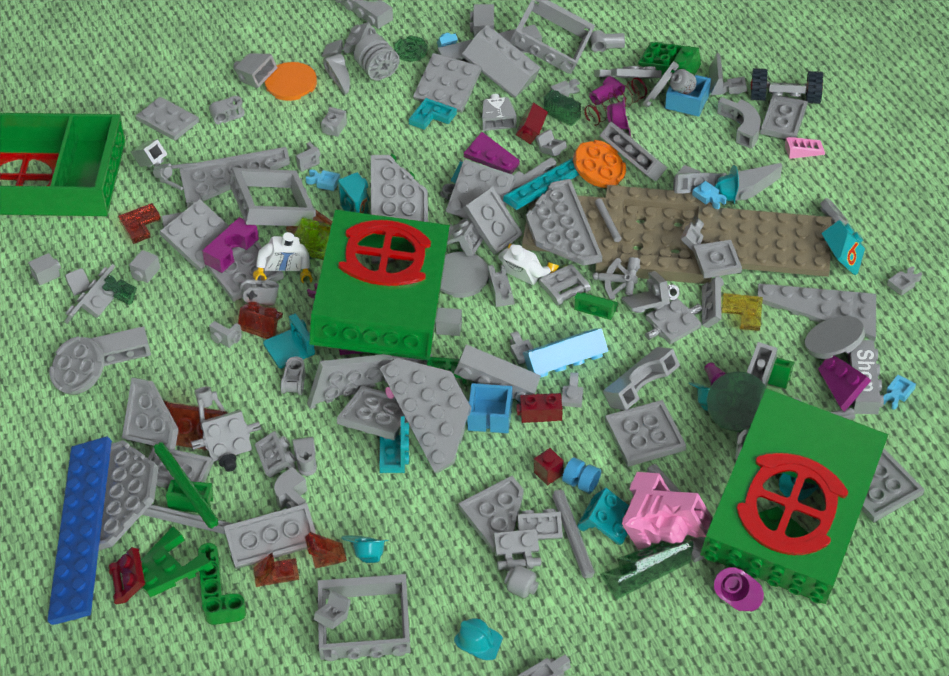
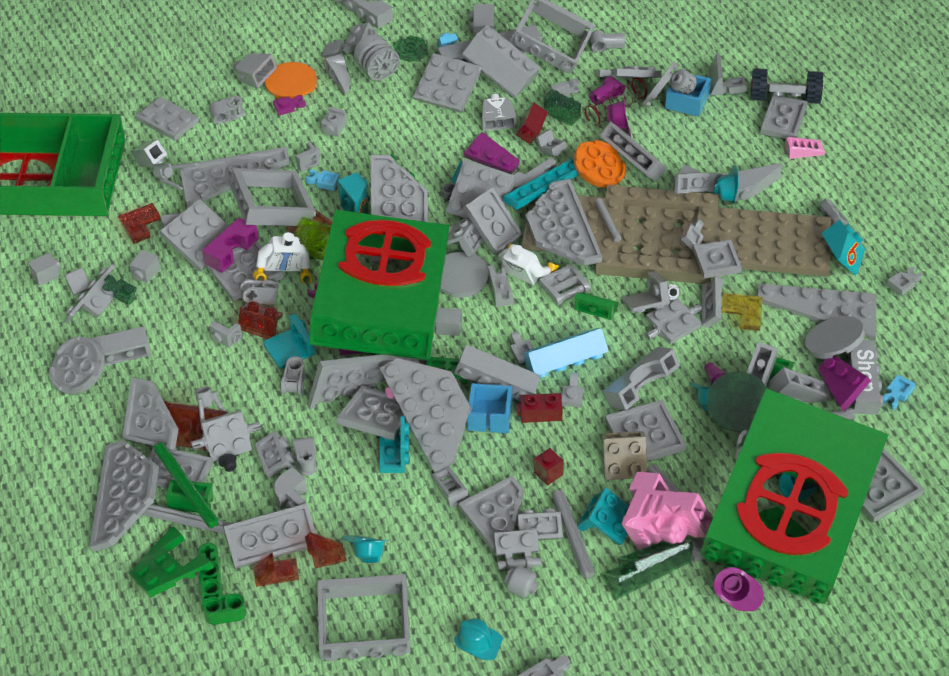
(80, 531): blue plate -> none
(132, 575): dark red plate -> none
(288, 105): none -> magenta plate
(334, 611): light grey bracket -> none
(432, 110): teal plate -> none
(455, 496): none -> light grey slope
(579, 474): dark azure wheel -> none
(624, 454): none -> dark tan bracket
(628, 279): light grey piece -> none
(662, 56): green slope -> none
(708, 193): medium azure plate -> none
(746, 116): light grey arch -> none
(800, 386): none -> light grey slope

